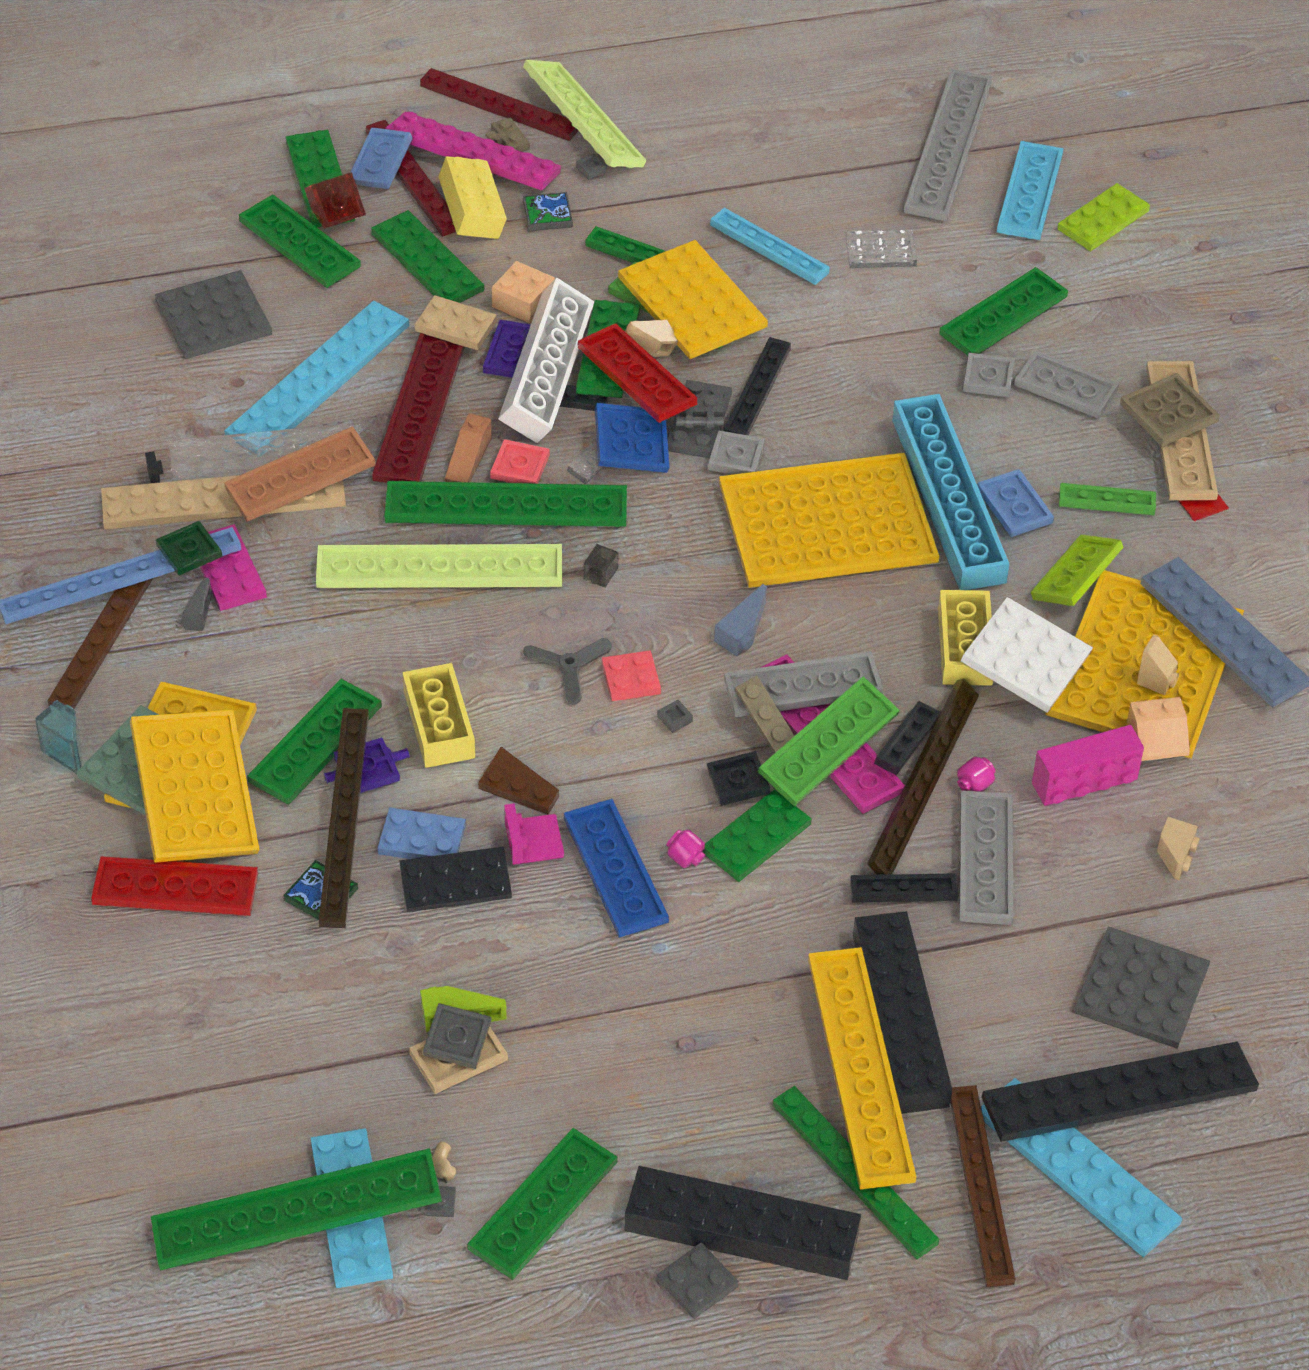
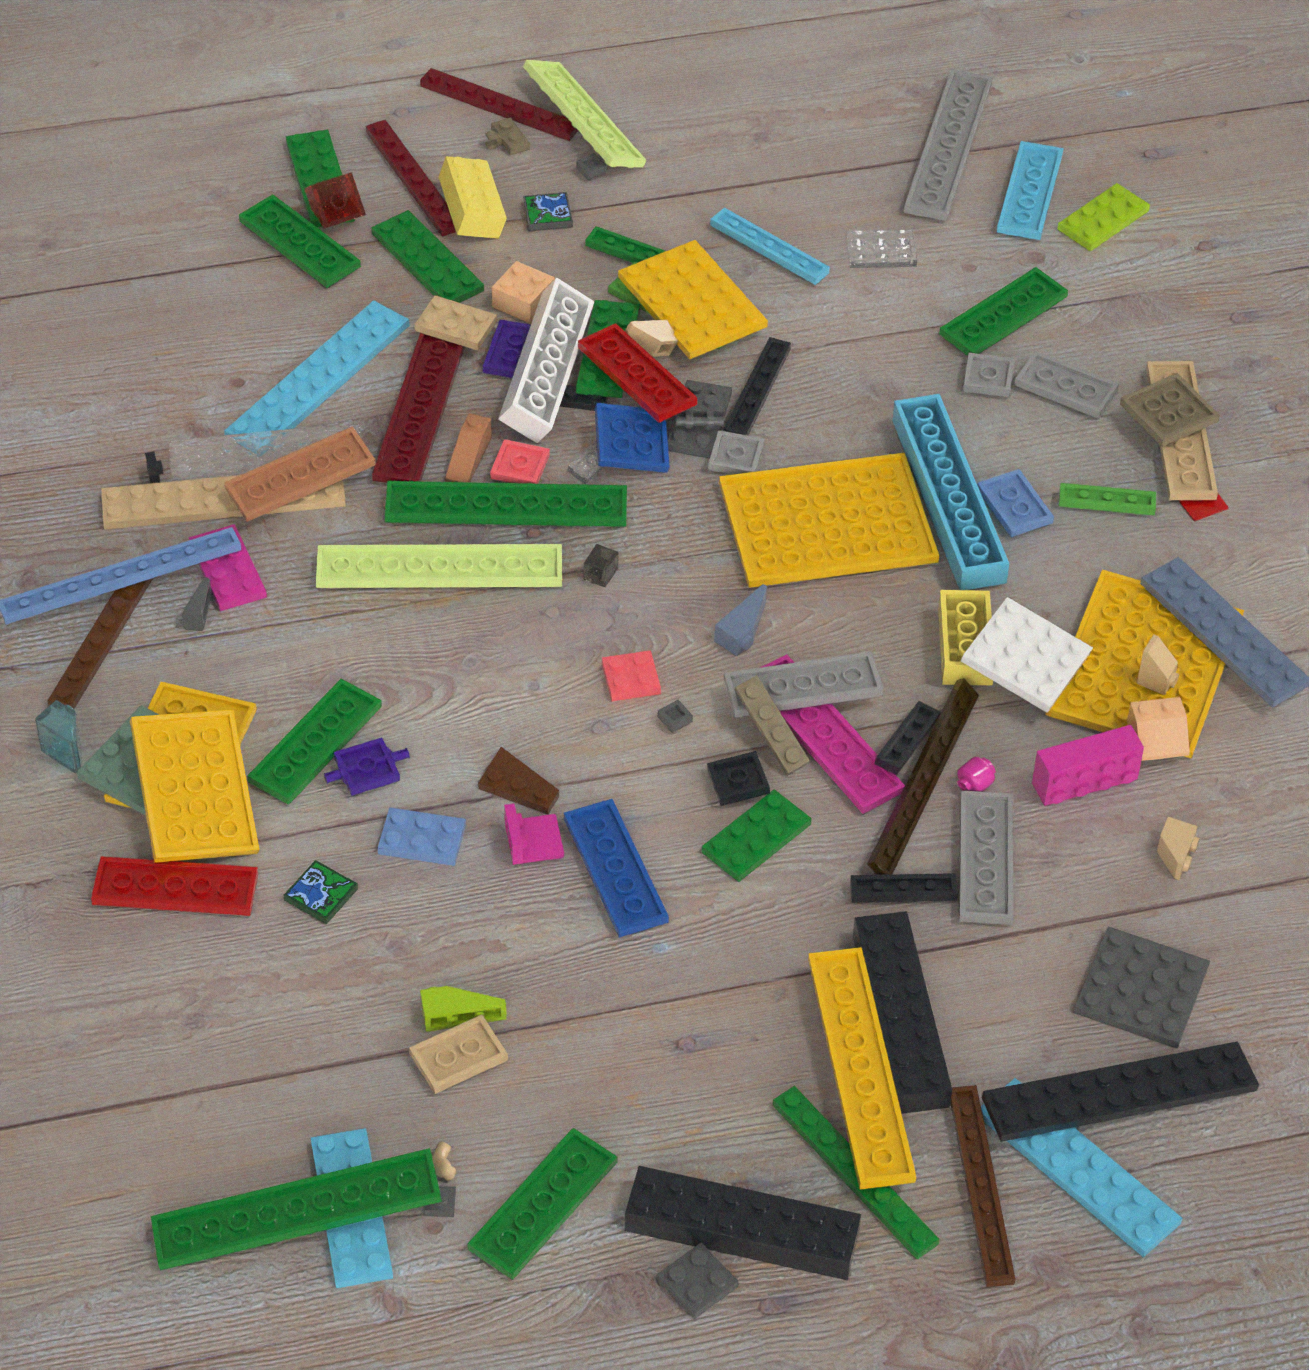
(189, 548): dark green tile -> none
(213, 314): dark grey plate -> none
(343, 819): dark brown plate -> none
(380, 157): medium blue plate -> none
(438, 715): light yellow brick -> none
(452, 142): dark pink plate -> none
(455, 879): black plate -> none
(457, 1036): dark grey tile -> none
(571, 664): dark grey piece -> none
(686, 848): dark pink head -> none
(828, 741): bright green plate -> none
(1077, 570): lime plate -> none

